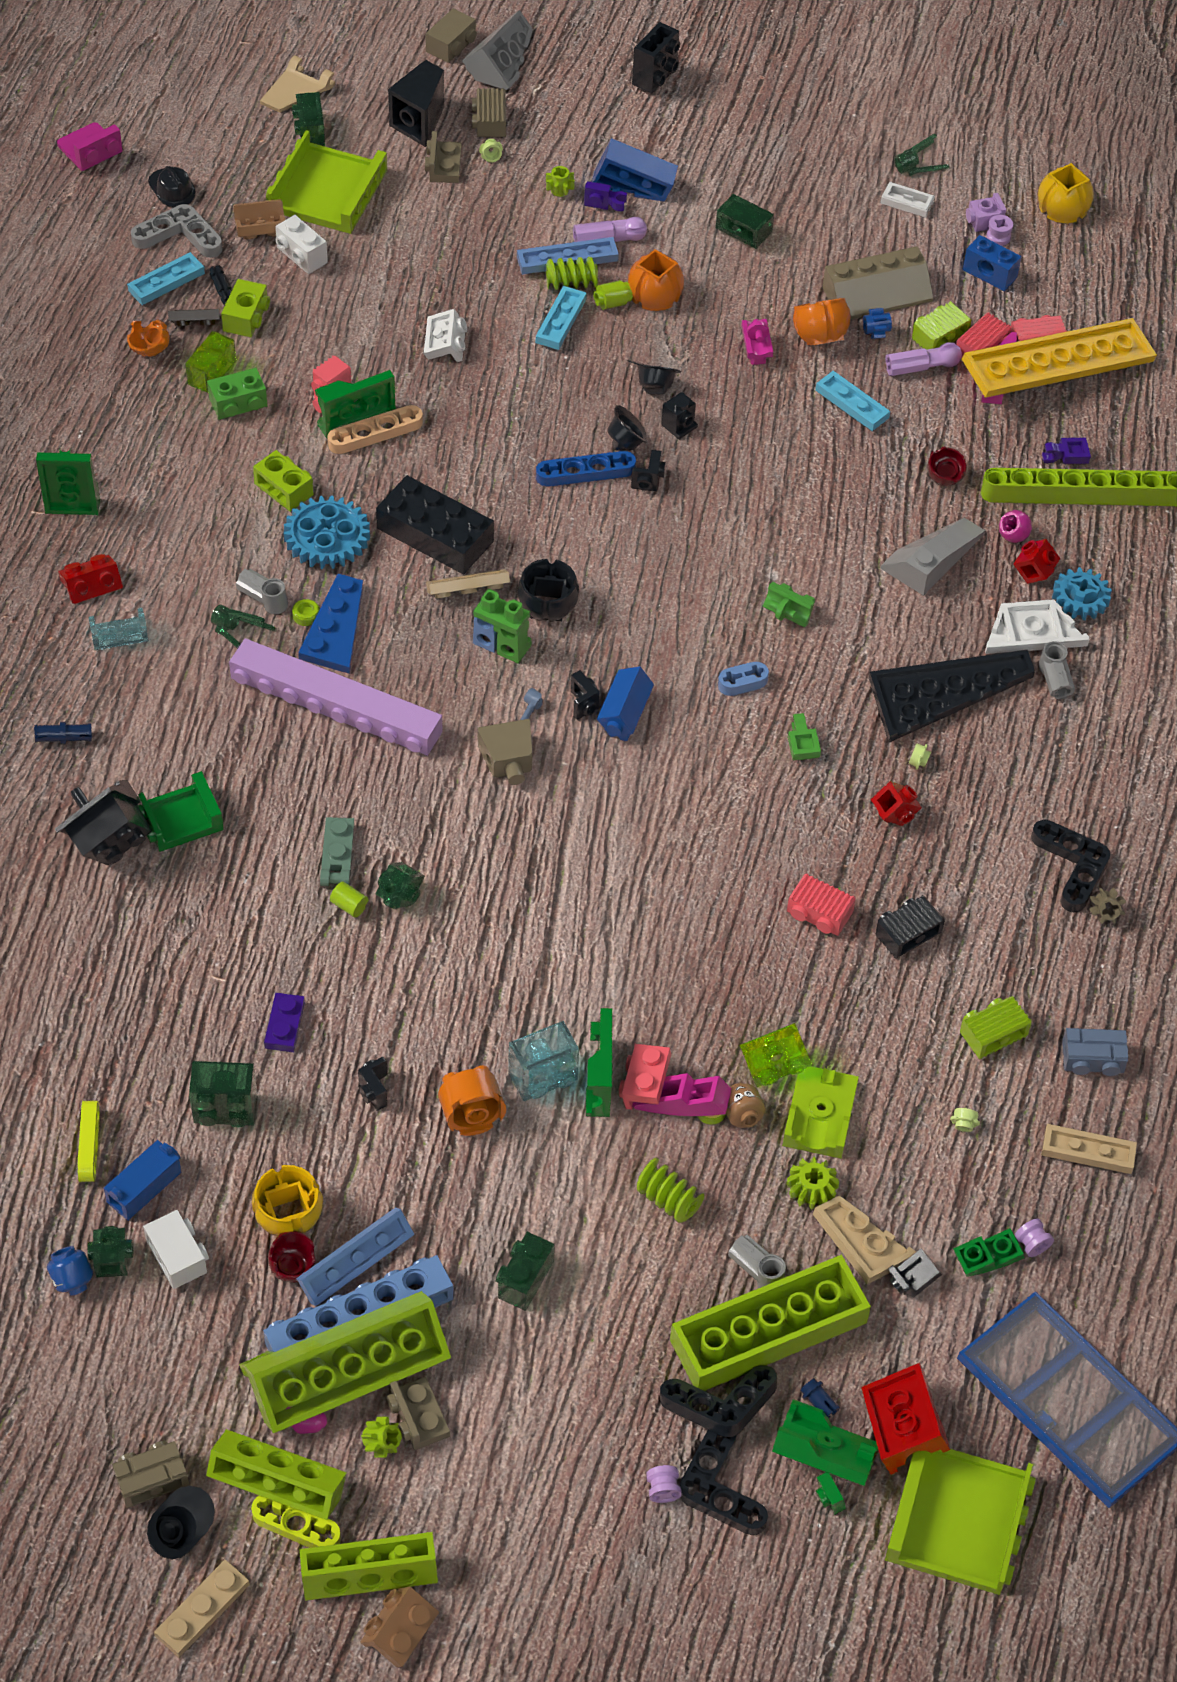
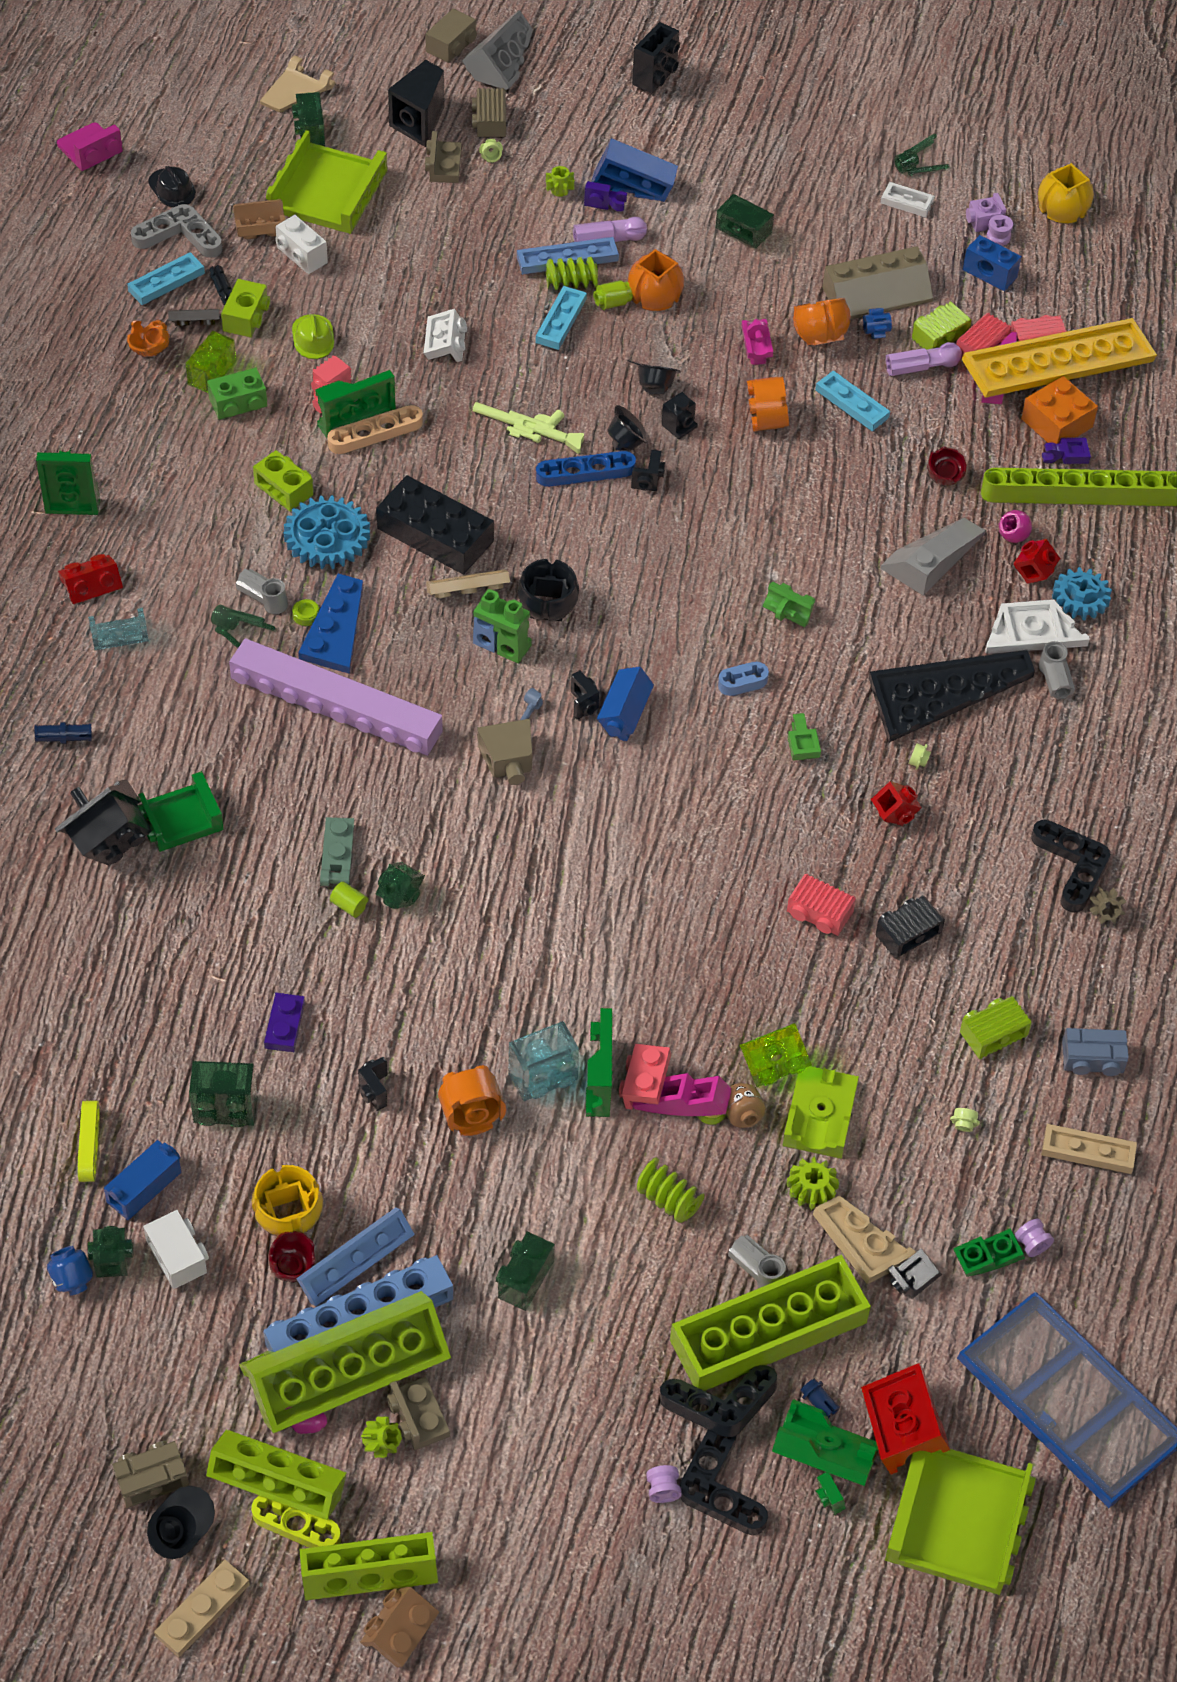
(313, 336): none -> lime piece
(540, 424): none -> yellowish green piece
(768, 403): none -> orange brick
(1059, 411): none -> orange brick

